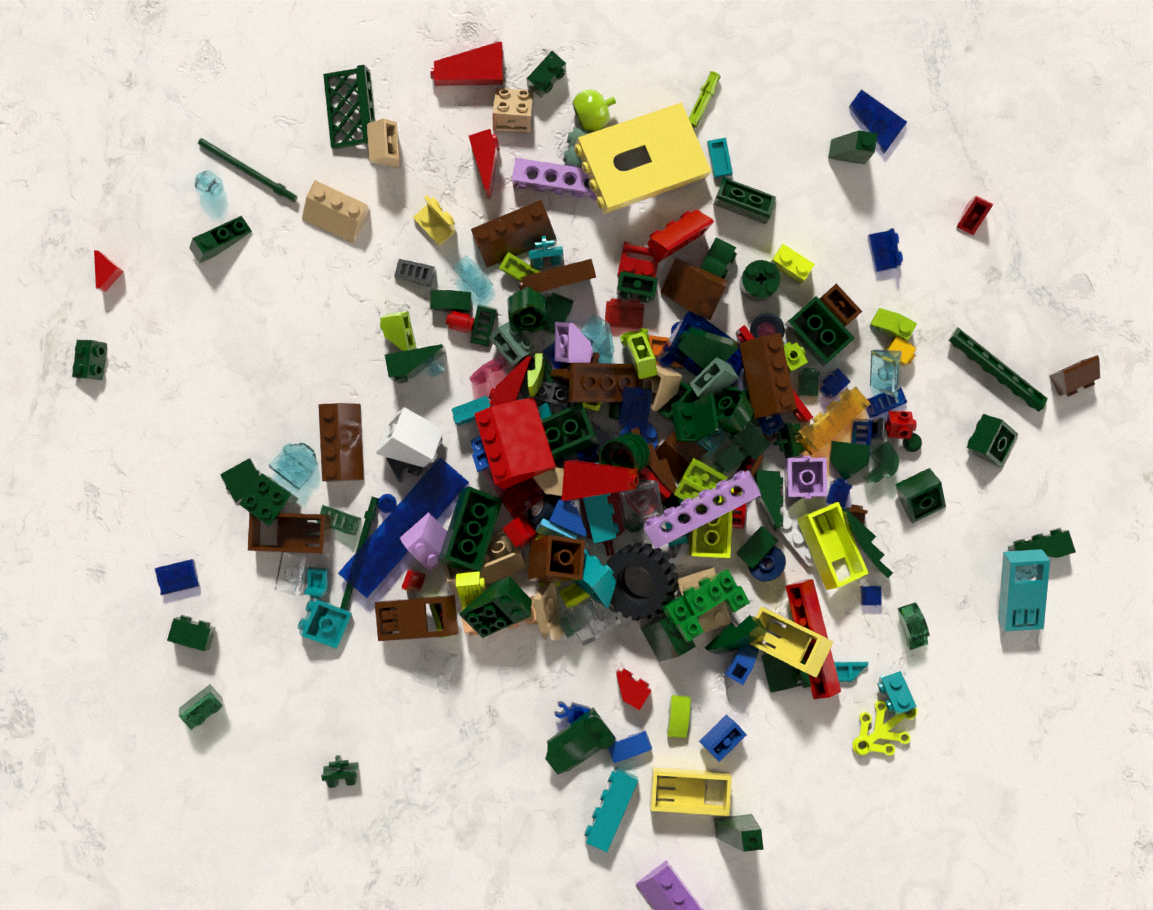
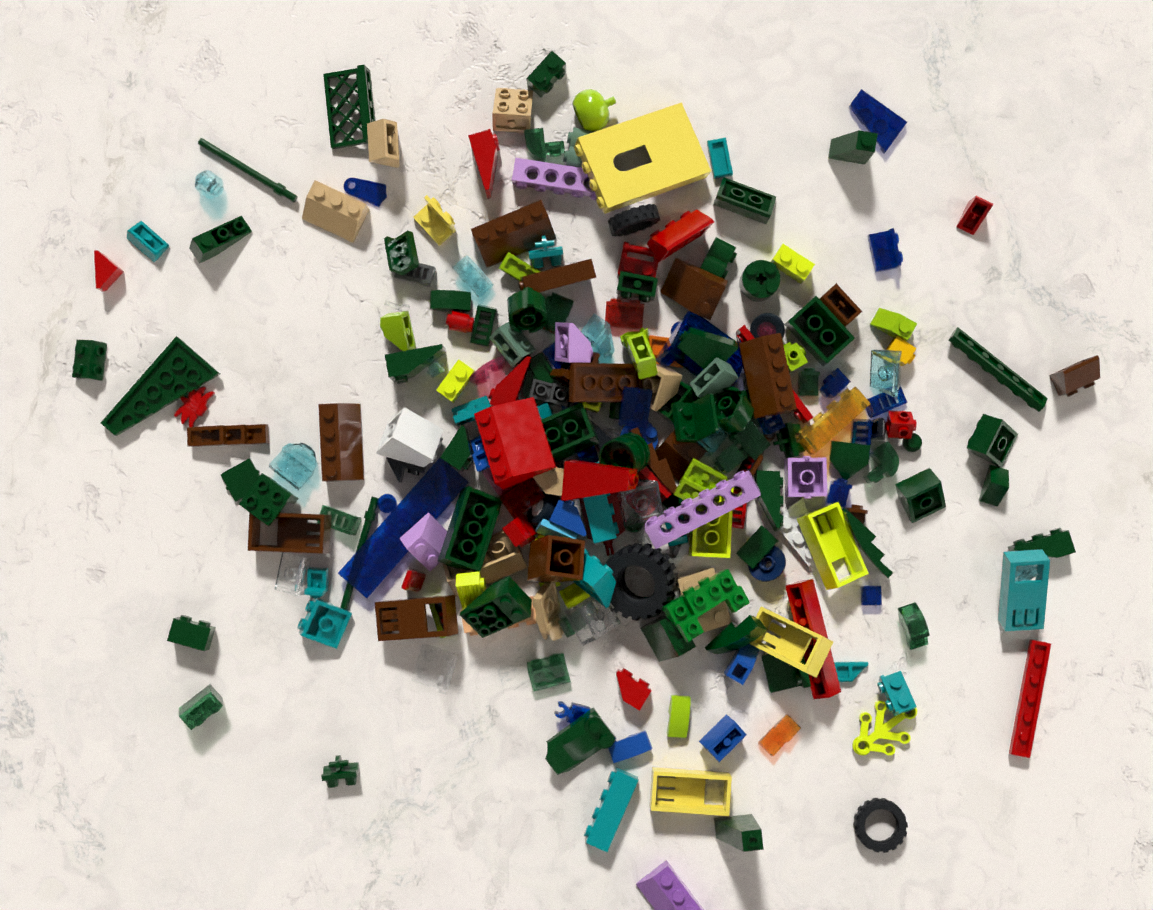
(147, 241): none -> teal slope
(168, 378): none -> dark green wing
(177, 577): clear blue plate -> none
(194, 406): none -> red piece
(227, 435): none -> reddish brown slope
(367, 190): none -> clear blue piece
(401, 253): none -> dark green bracket
(455, 381): none -> neon yellow brick
(459, 450): none -> dark green slope
(471, 67): red slope -> none
(536, 376): lime slope -> none
(538, 148): none -> clear green brick
(548, 672): none -> clear green bracket
(634, 220): none -> black tyre
(707, 92): lime pin -> none
(779, 734): none -> clear orange slope
(891, 842): none -> black tyre
(995, 485): none -> dark green slope
(1030, 698): none -> red plate

